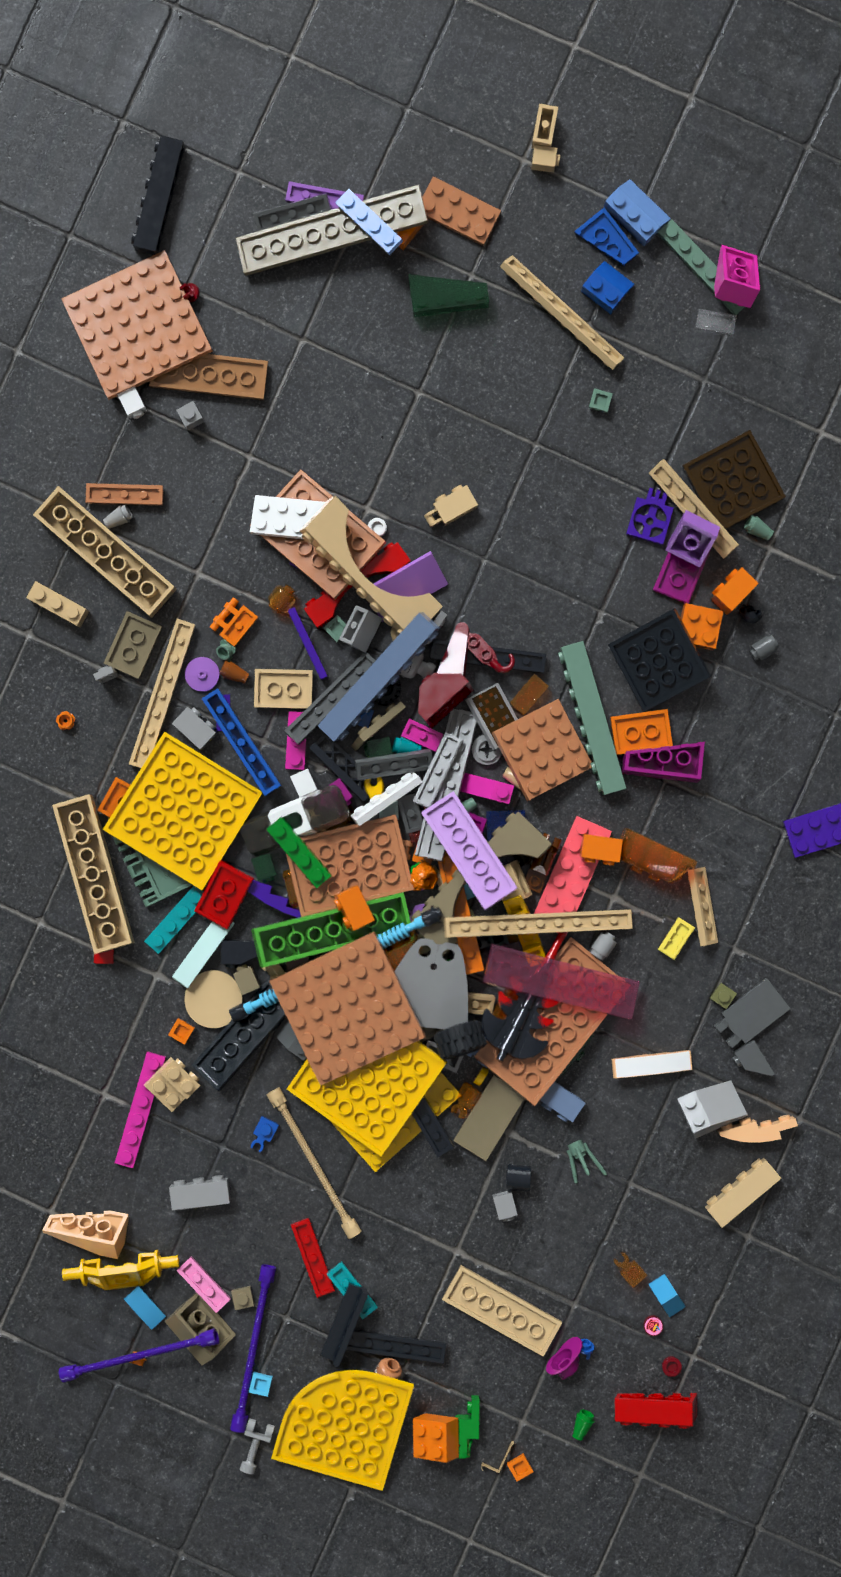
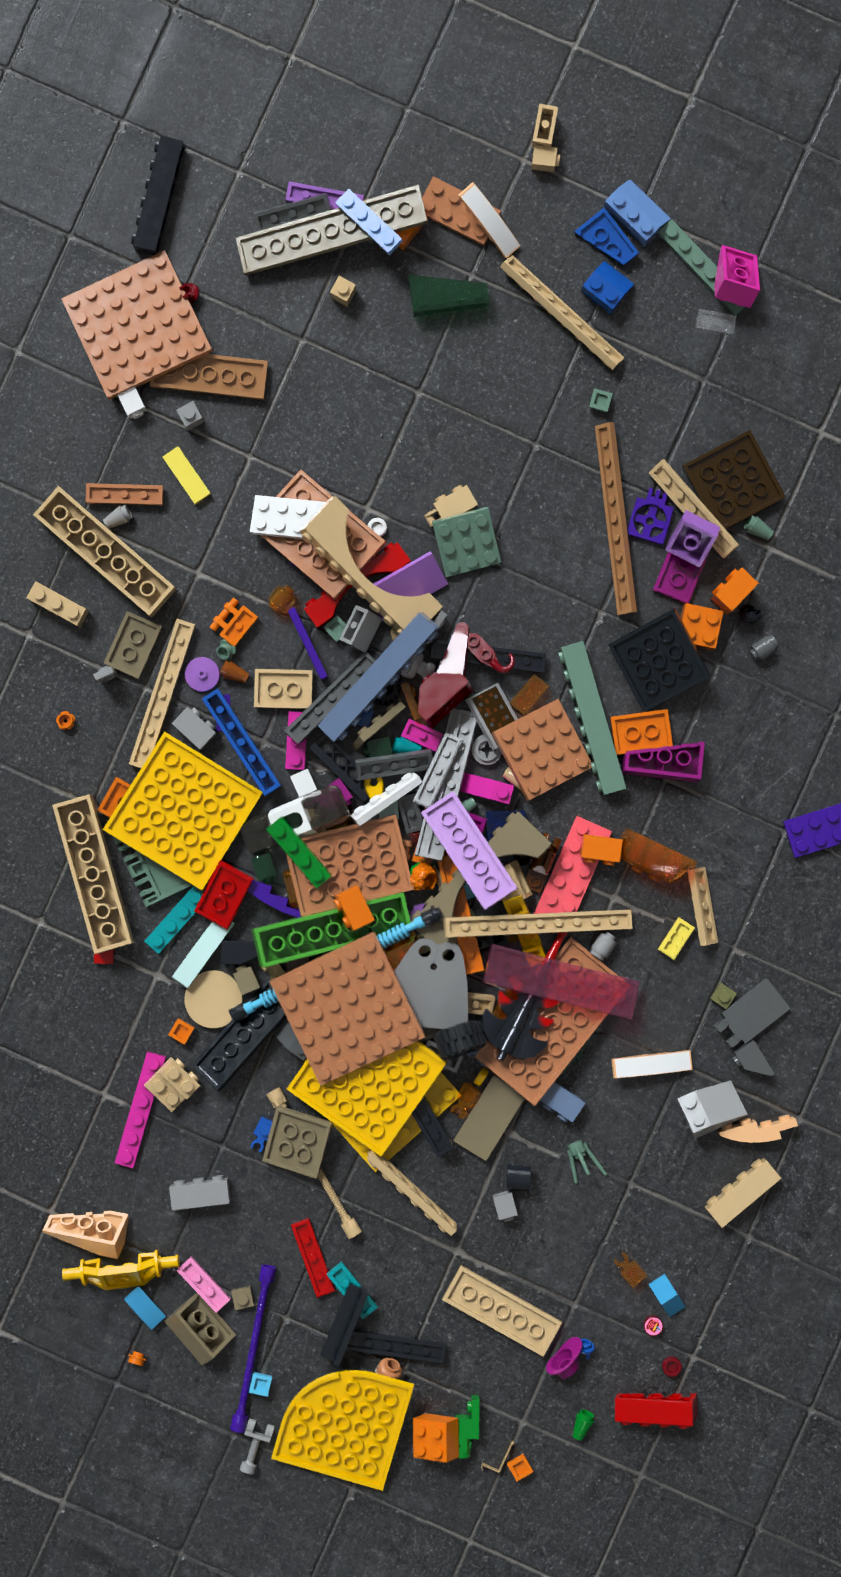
(186, 475): none -> light yellow tile
(204, 1339): dark purple hose -> none
(297, 1141): none -> dark tan plate
(343, 291): none -> tan brick
(409, 693): none -> clear orange plate
(416, 1196): none -> tan plate
(466, 541): none -> sand green plate
(489, 220): none -> white slope
(615, 518): none -> medium nougat plate

